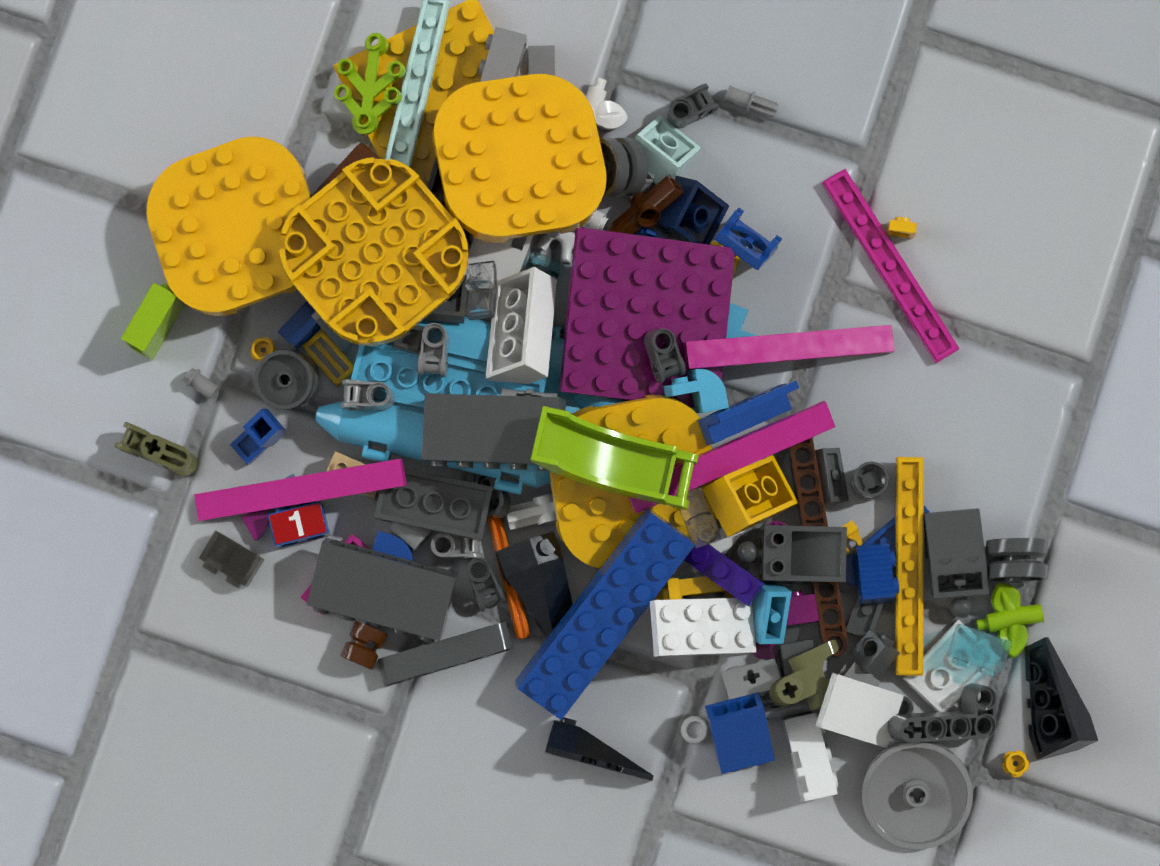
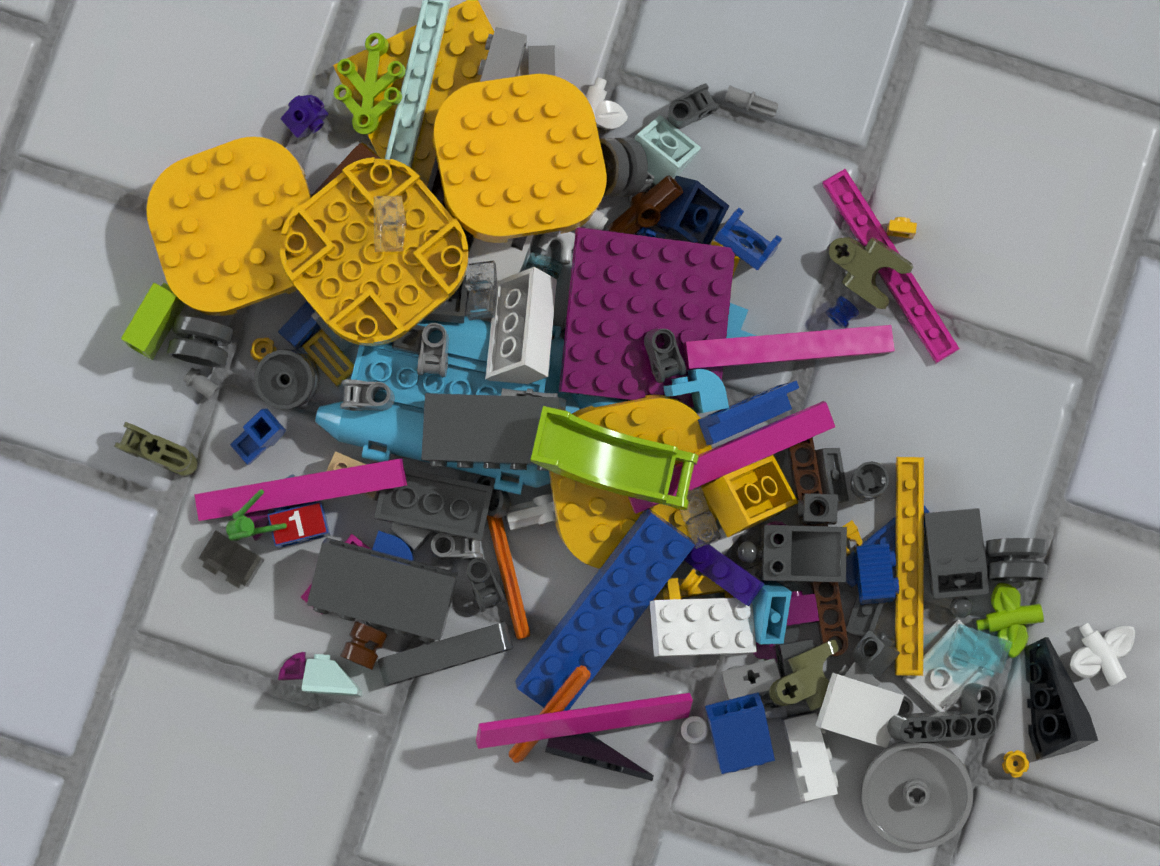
(200, 341): none -> dark grey wheel
(243, 527): none -> bright green plant
(293, 667): none -> magenta tile
(304, 115): none -> dark purple brick
(327, 677): none -> light aqua slope
(389, 223): none -> clear slope
(539, 578): black wedge -> none
(556, 704): none -> orange axle
(583, 720): none -> dark pink tile
(691, 582): none -> yellow bush
(830, 505): none -> dark grey brick
(842, 312): none -> clear blue wheel
(864, 264): none -> olive piece
(1103, 653): none -> white plant

